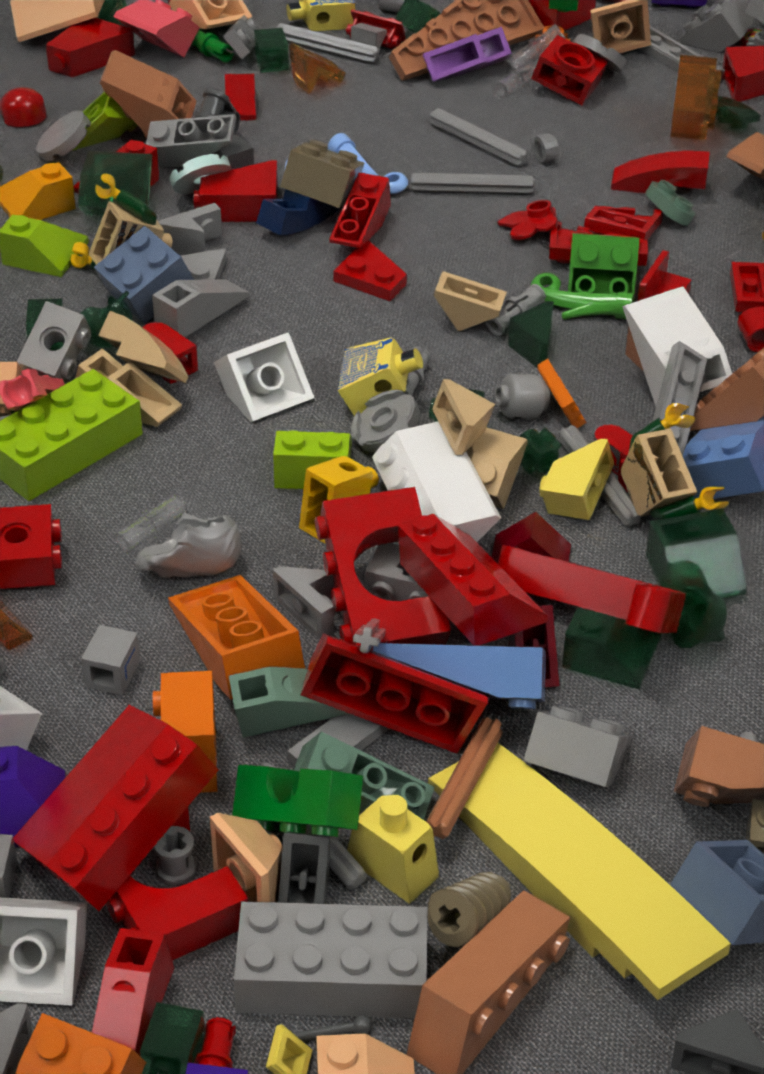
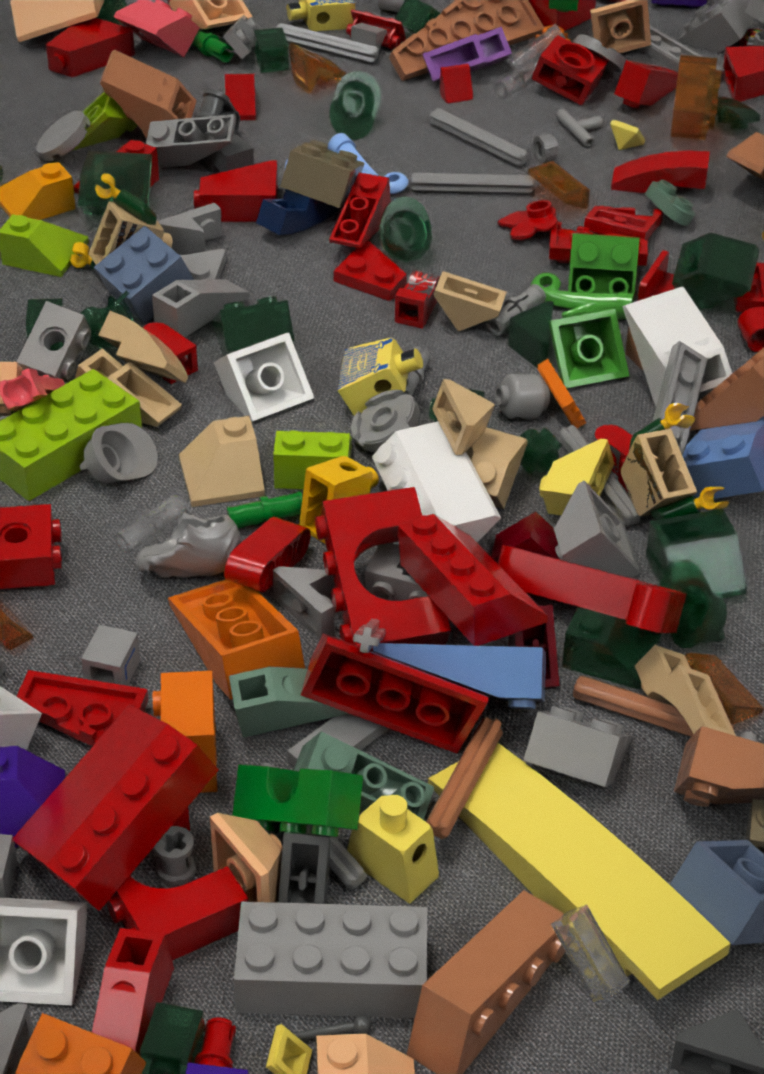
(22, 107): red hair -> none
(77, 704): none -> red wing
(119, 453): none -> light grey piece
(189, 178): light aqua tile -> none
(223, 463): none -> tan slope
(248, 325): none -> clear green slope
(265, 508): none -> green pin
(267, 548): none -> red beam
(355, 104): none -> clear green piece
(405, 229): none -> clear green piece
(416, 296): none -> red leg
(456, 83): none -> red slope
(467, 907): dark tan piece -> none
(561, 184): none -> clear orange slope
(580, 128): none -> light grey piece
(589, 348): none -> bright green slope
(590, 953): none -> clear piece
(594, 535): none -> light grey slope
(626, 135): none -> light yellow slope
(631, 704): none -> nougat axle
(644, 83): none -> red slope
(670, 679): none -> tan slope
(715, 269): none -> clear green slope
(735, 698): none -> clear orange slope

